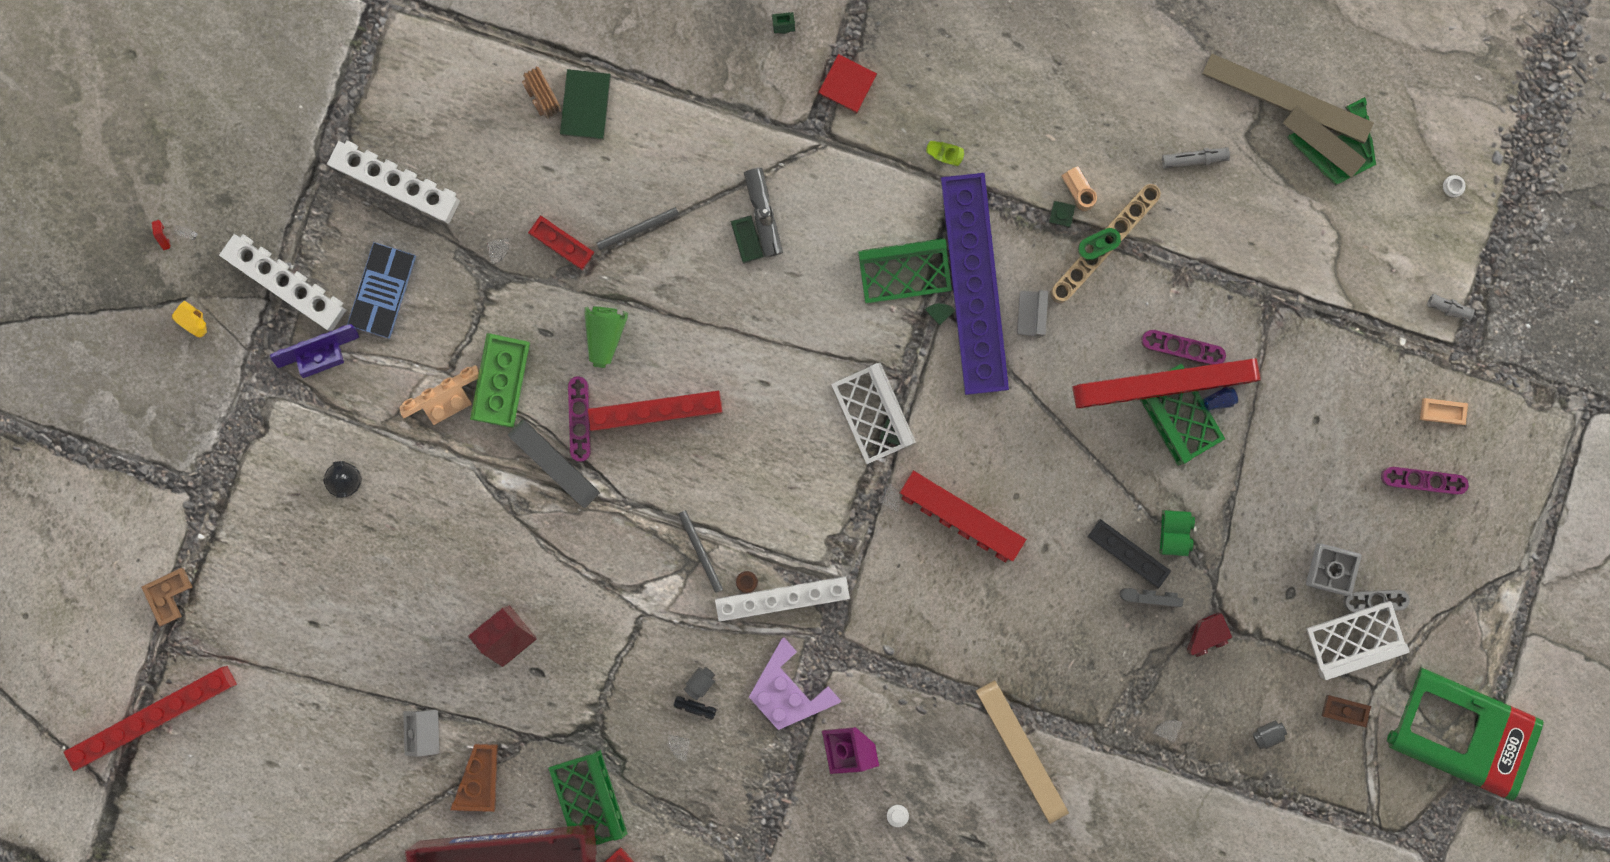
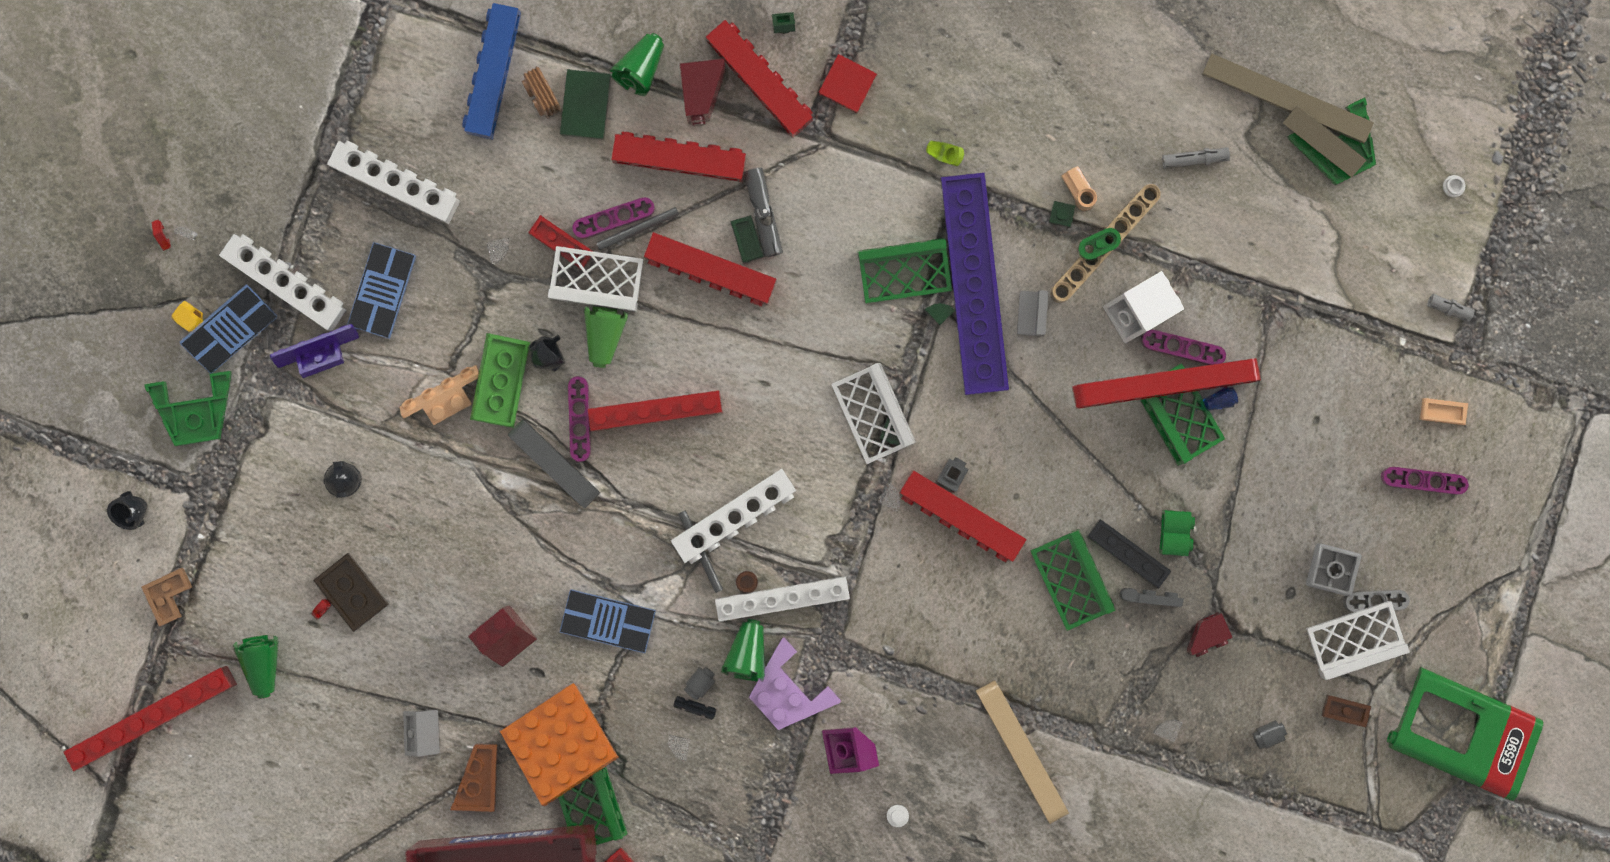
(127, 511): none -> black helmet
(193, 419): none -> green wing
(228, 329): none -> black tile
(259, 663): none -> green cone
(321, 609): none -> red tile
(351, 592): none -> dark brown tile
(492, 71): none -> blue brick
(546, 353): none -> black helmet
(559, 744): none -> orange plate
(595, 298): none -> white fence
(607, 621): none -> black tile
(612, 214): none -> magenta beam
(639, 65): none -> green cone
(678, 157): none -> red brick
(701, 88): none -> dark red slope
(709, 268): none -> red brick
(747, 653): none -> green cone
(759, 78): none -> red brick
(777, 481): none -> white brick
(949, 482): none -> dark grey window
(1091, 573): none -> green fence
(1143, 307): none -> white slope

